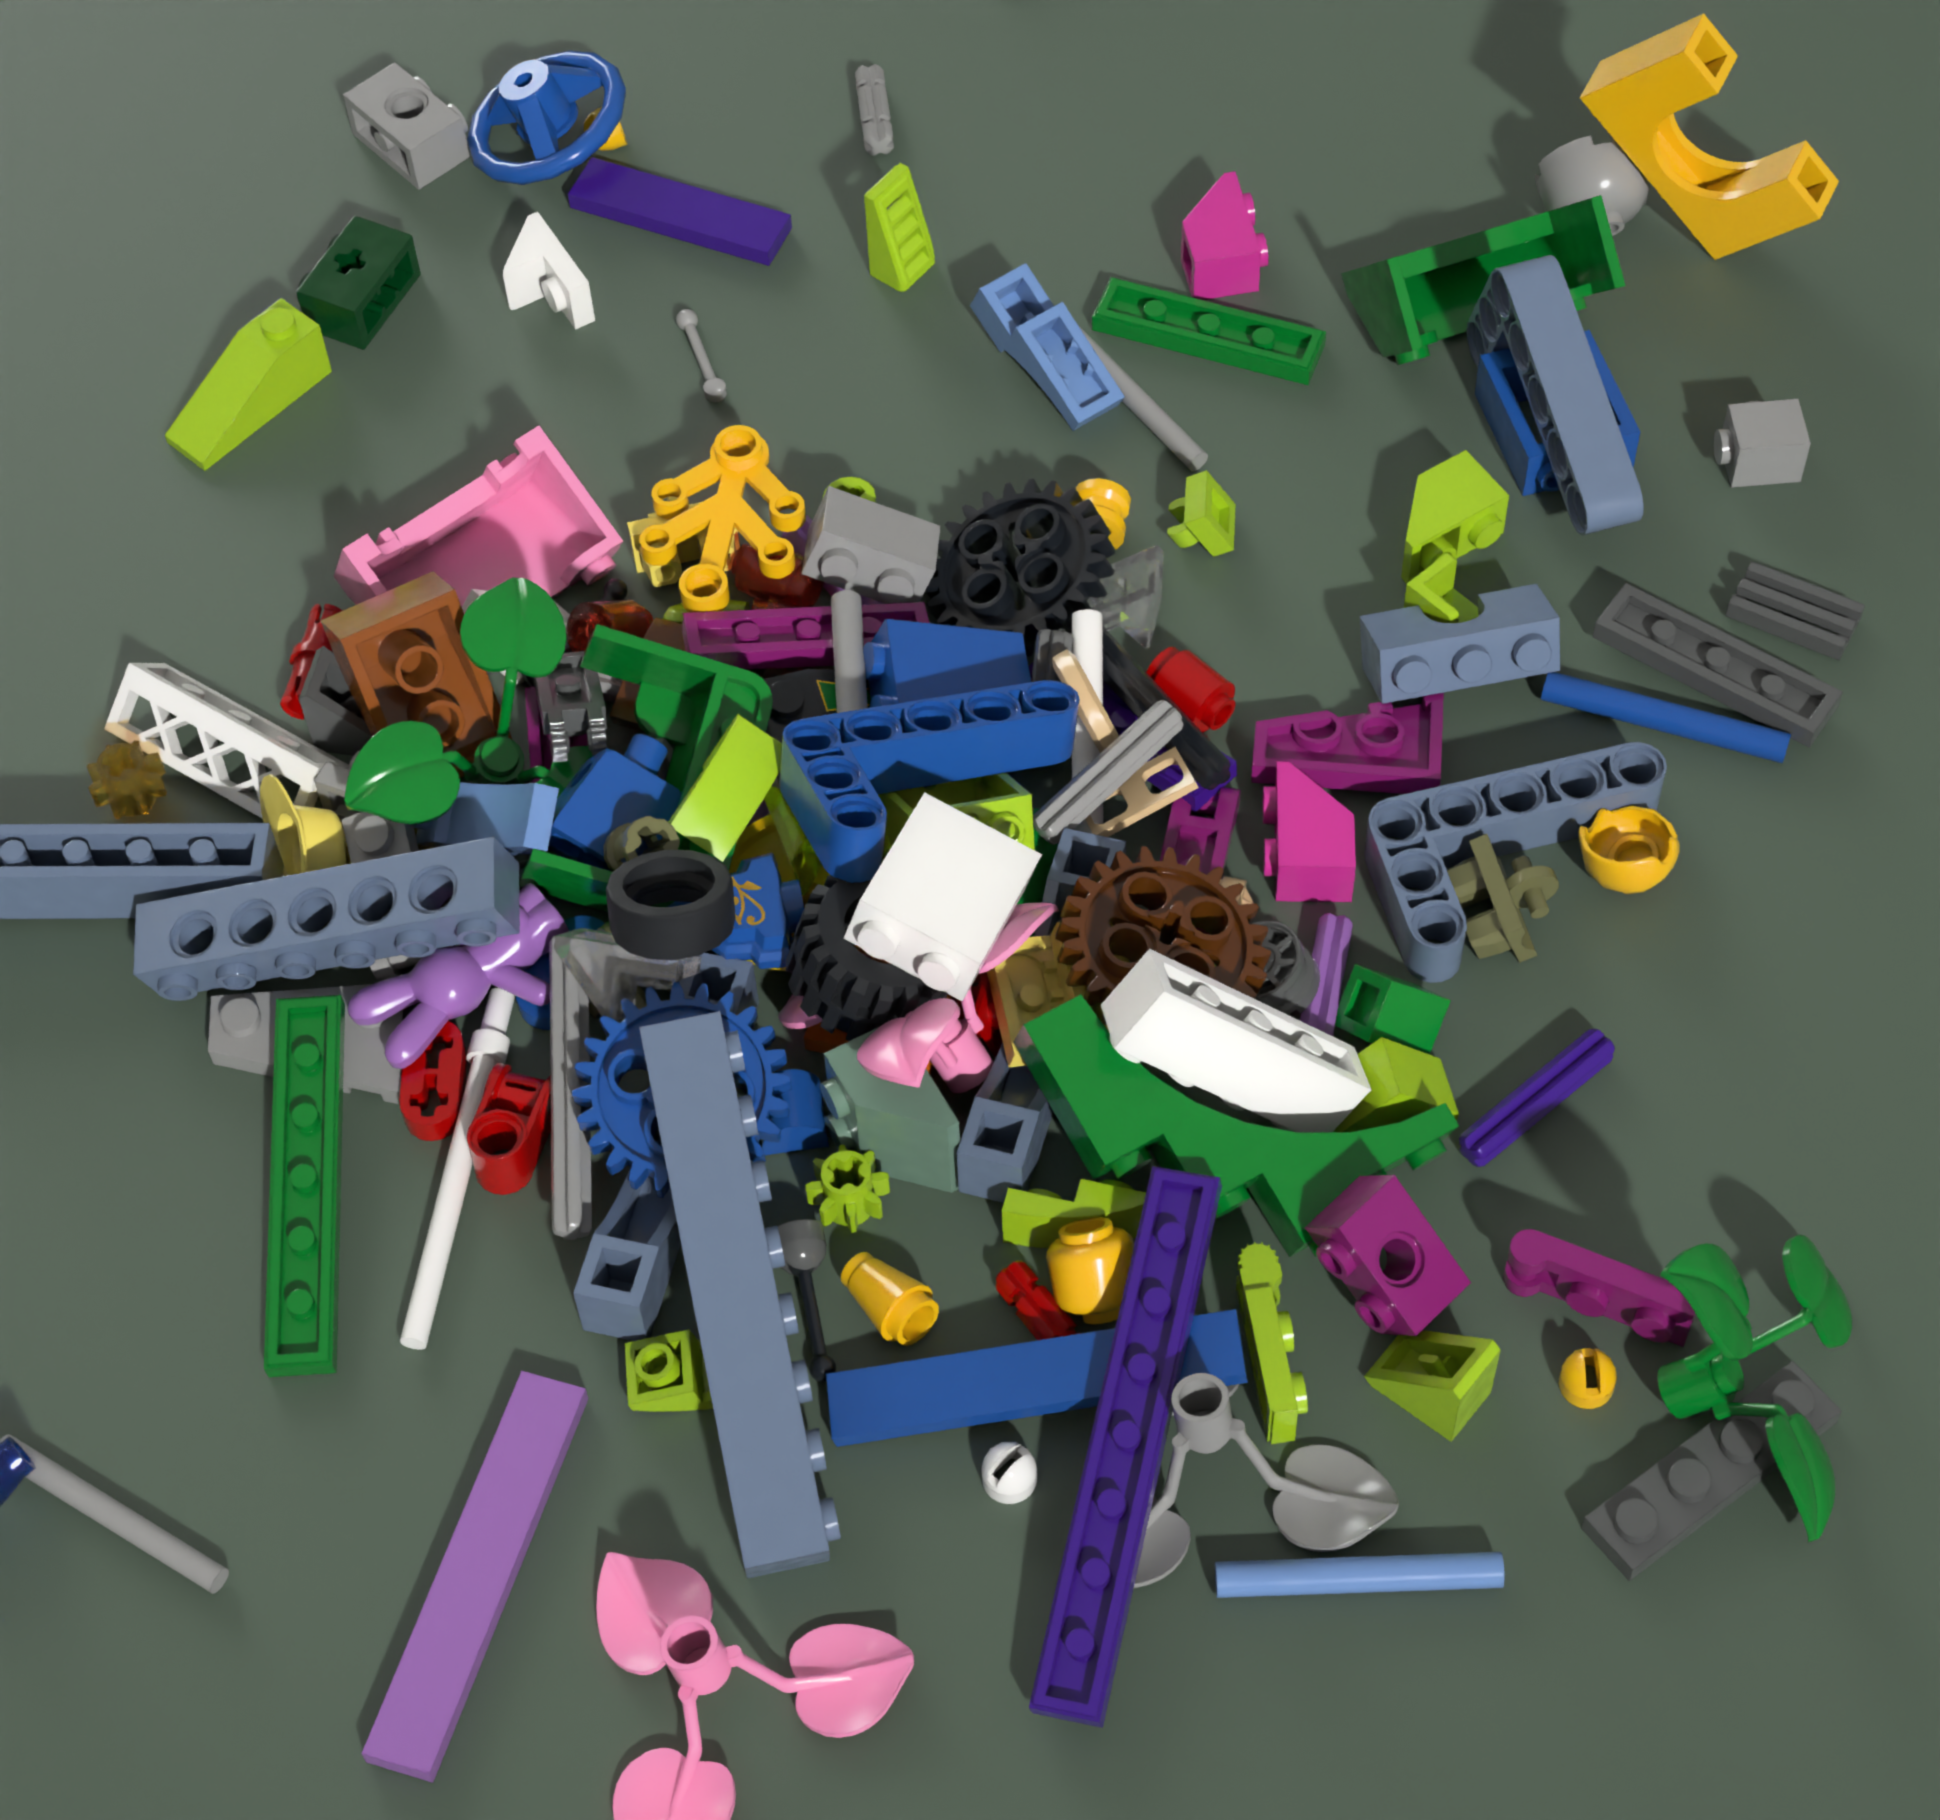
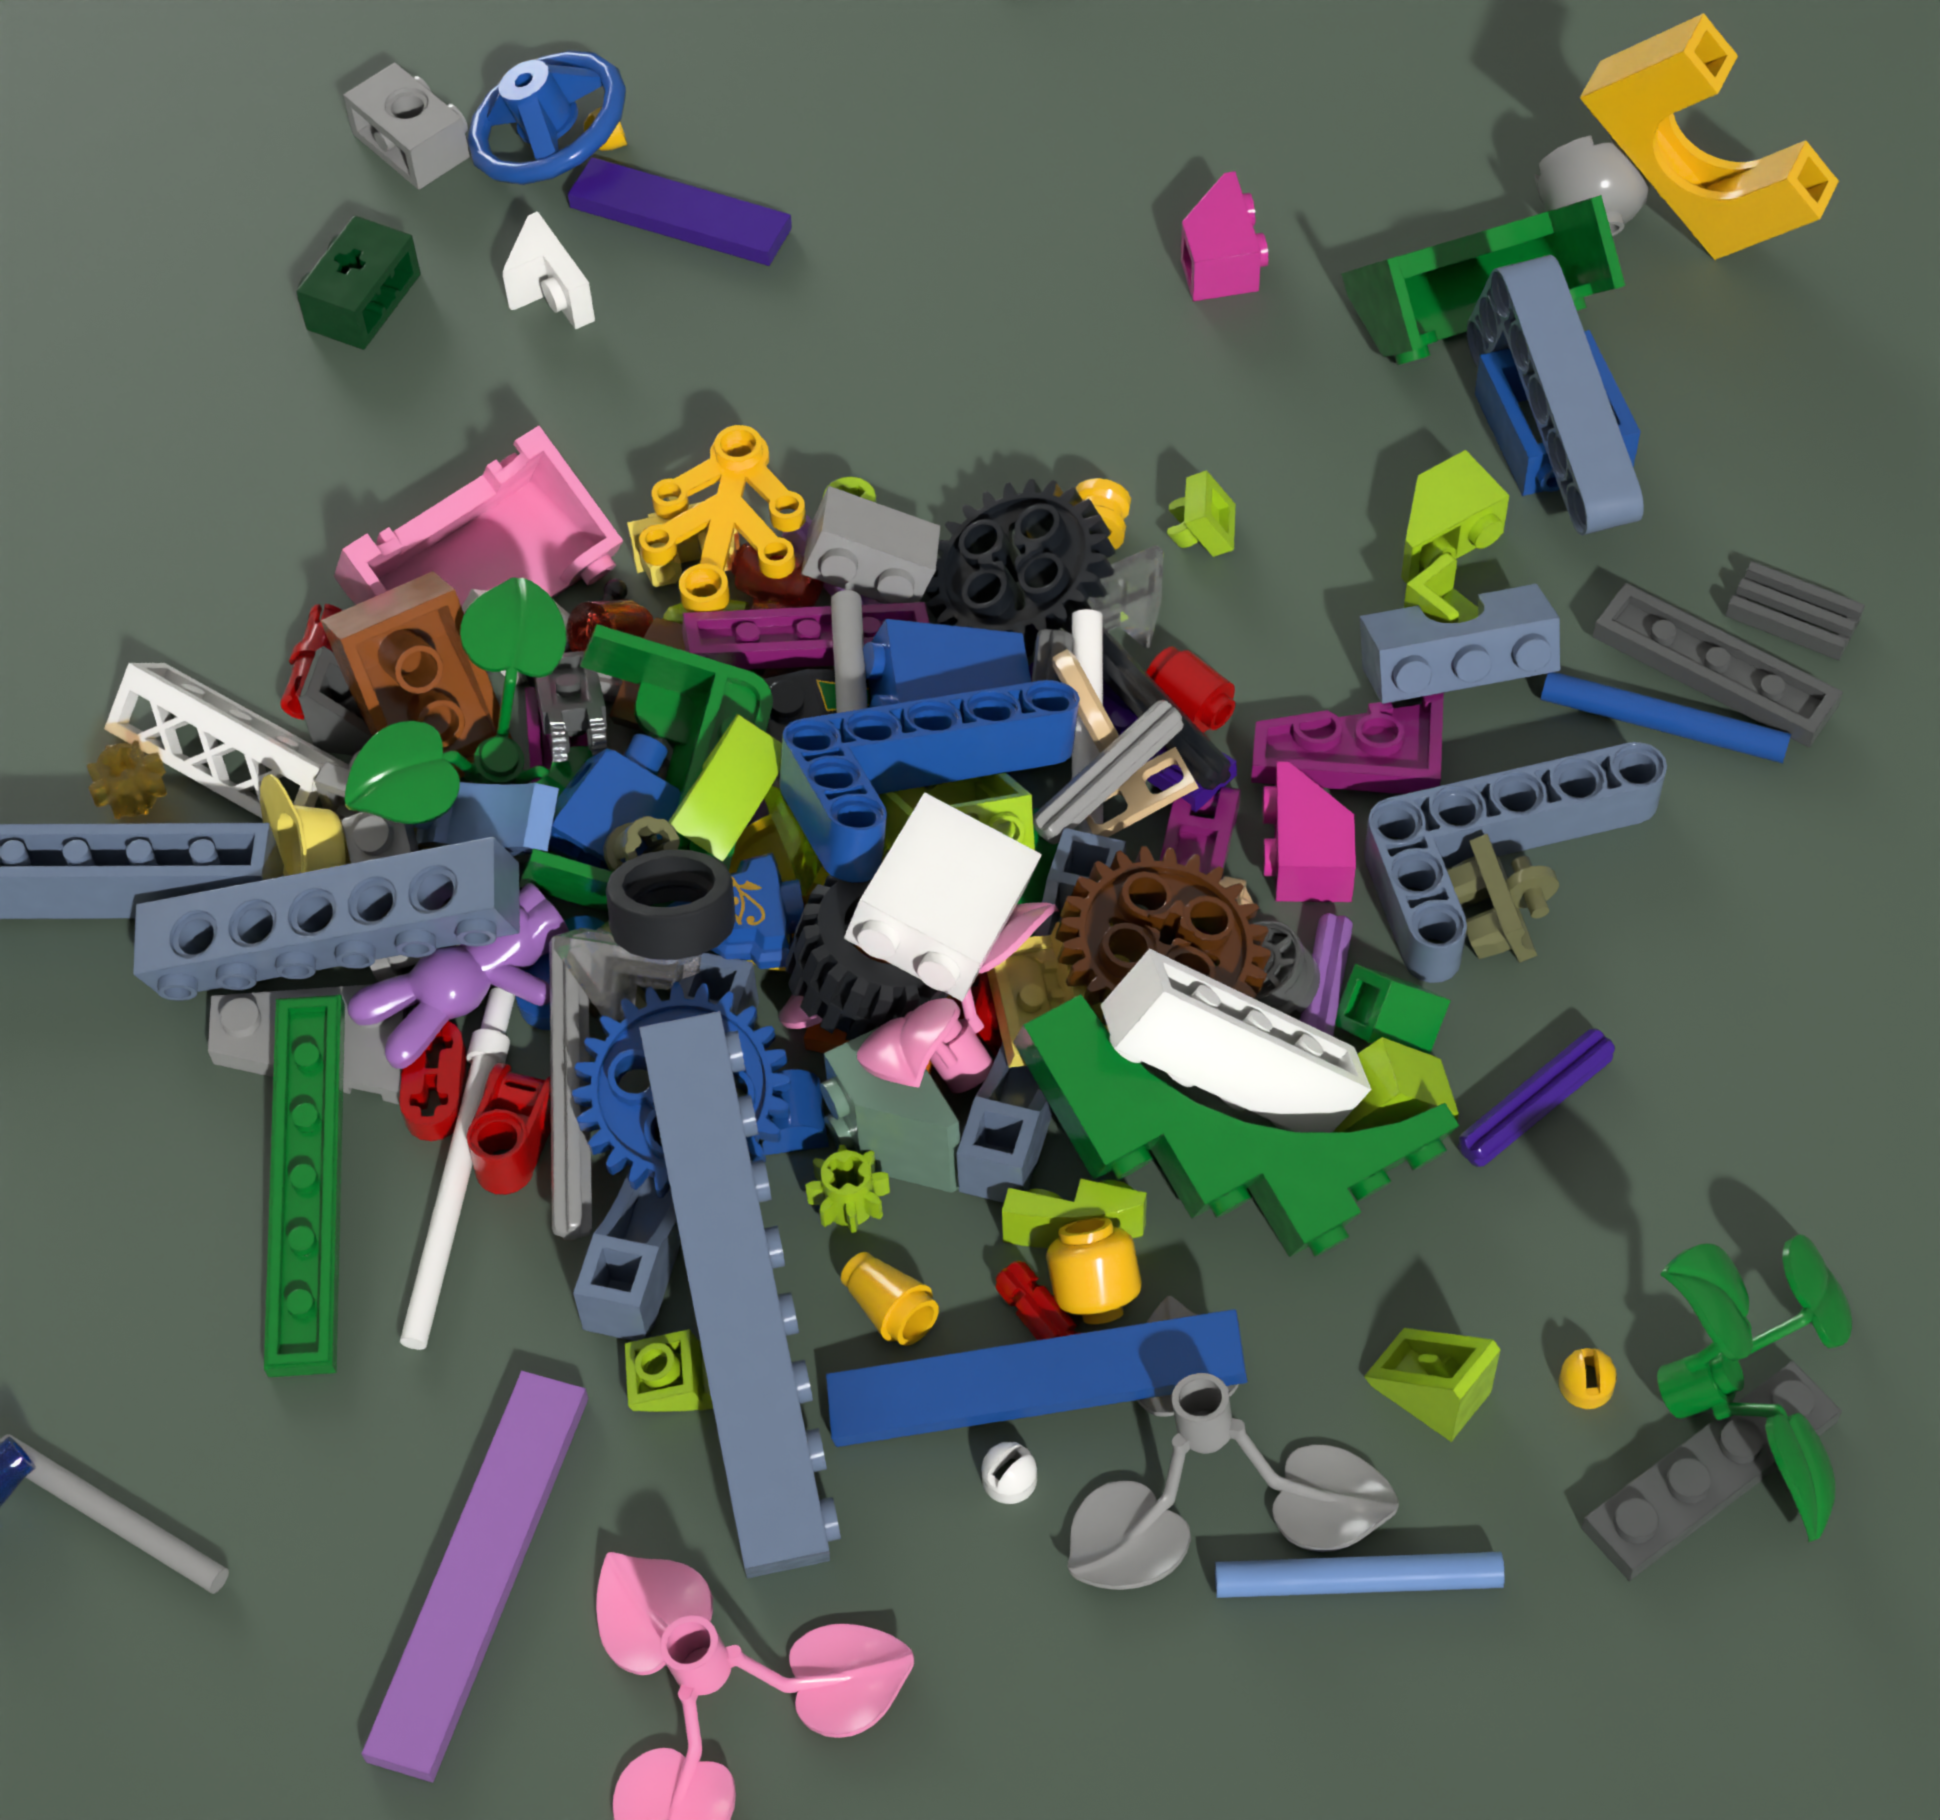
(251, 382): lime slope -> none
(713, 387): light grey hinge -> none
(803, 1252): hinge -> none
(874, 110): light grey axle -> none
(897, 236): lime slope -> none
(1047, 345): medium blue slope -> none
(1126, 1449): dark purple tile -> none
(1152, 414): light grey bar -> none
(1209, 330): green tile -> none
(1268, 1339): lime hinge -> none
(1419, 1269): magenta brick -> none
(1597, 1286): magenta plate -> none
(1629, 848): yellow hair -> none
(1763, 443): light grey brick -> none

